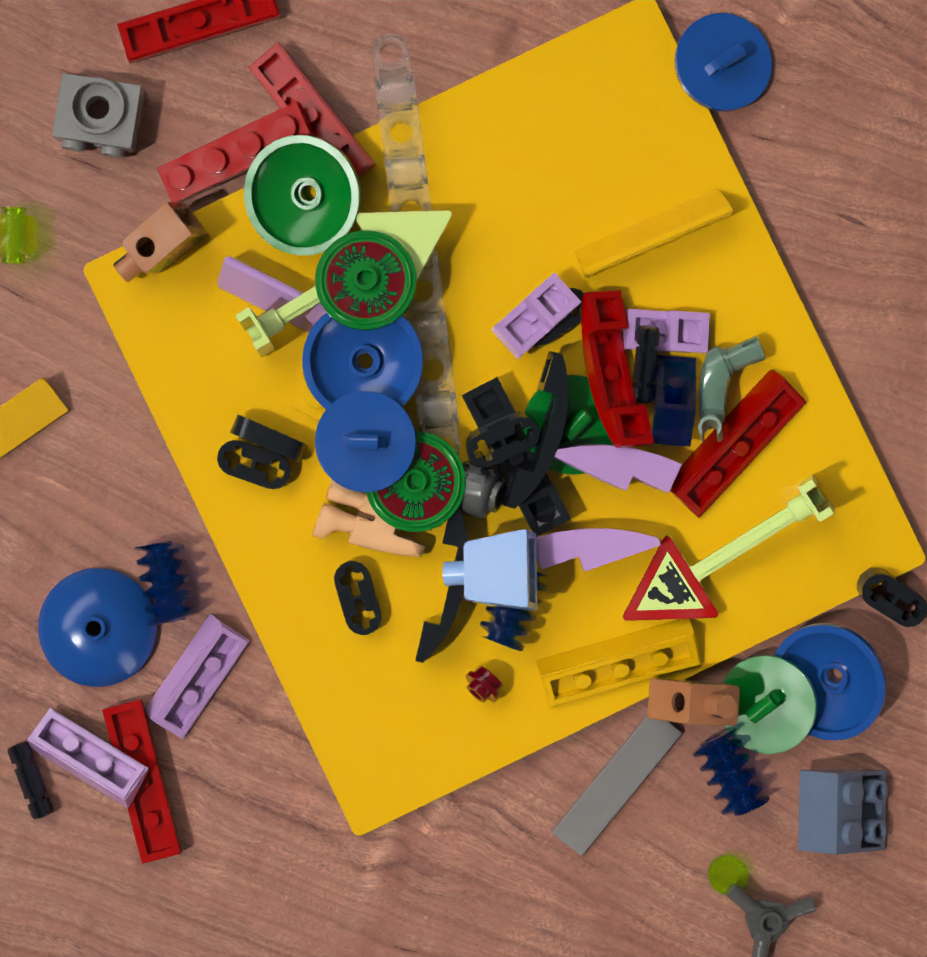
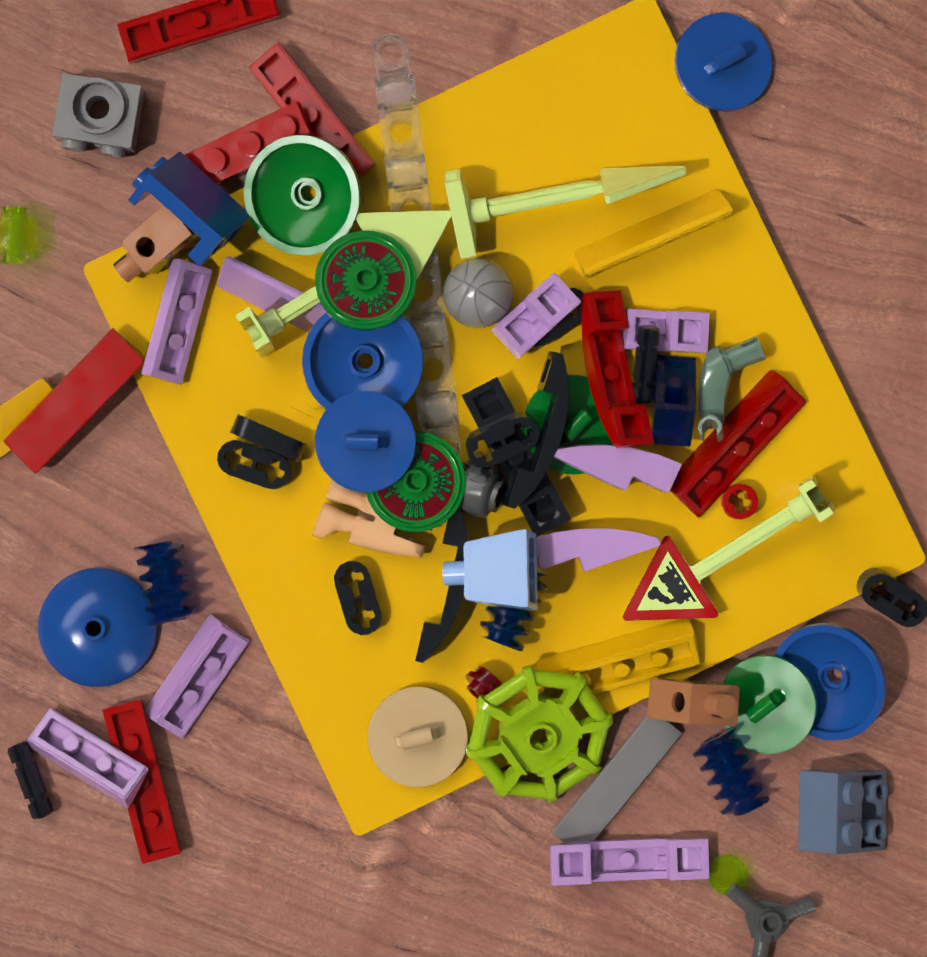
(74, 400): none -> red slope
(177, 321): none -> lavender plate
(194, 200): none -> blue panel
(417, 736): none -> tan shield
(478, 293): none -> light grey piece
(537, 713): none -> lime plate
(614, 183): none -> yellowish green piece
(629, 860): none -> lavender slope
(749, 494): none -> red bush

